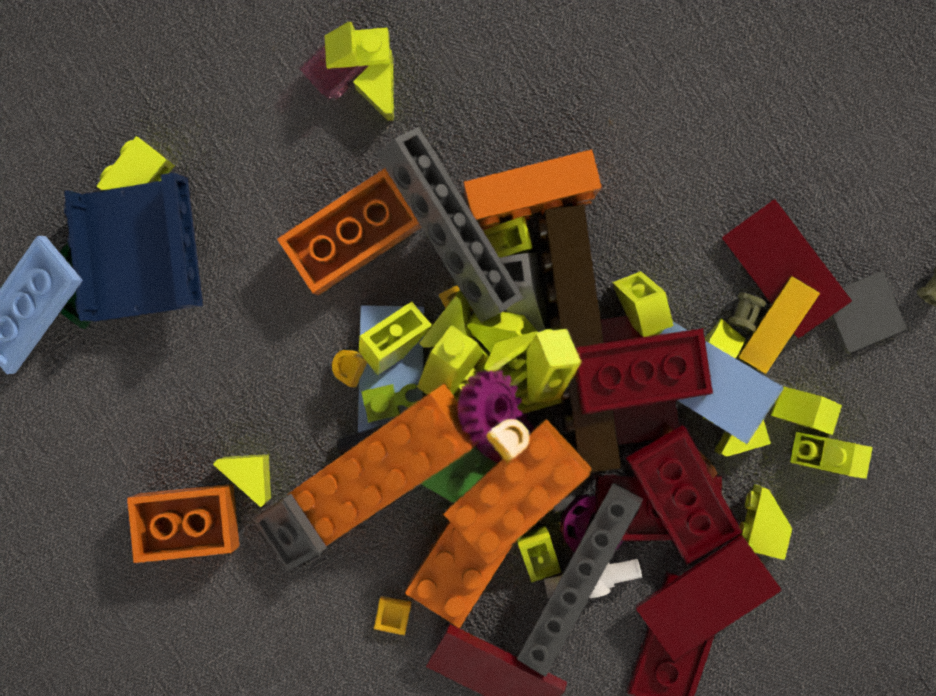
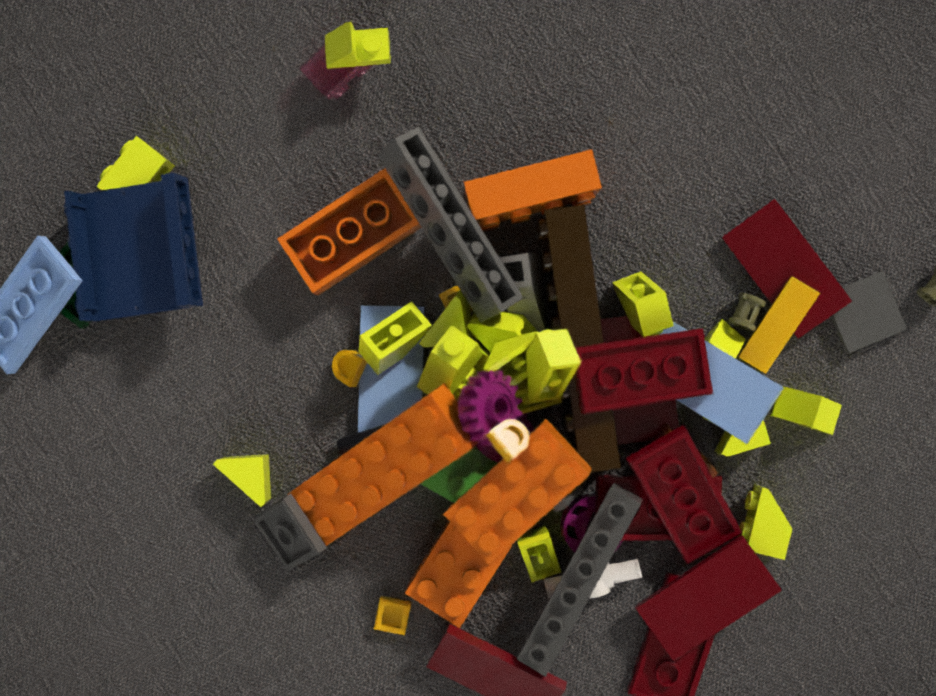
(183, 523): orange brick -> none
(377, 87): neon yellow slope -> none
(384, 402): lime plate -> none
(509, 237): neon yellow slope -> none
(831, 455): neon yellow slope -> none

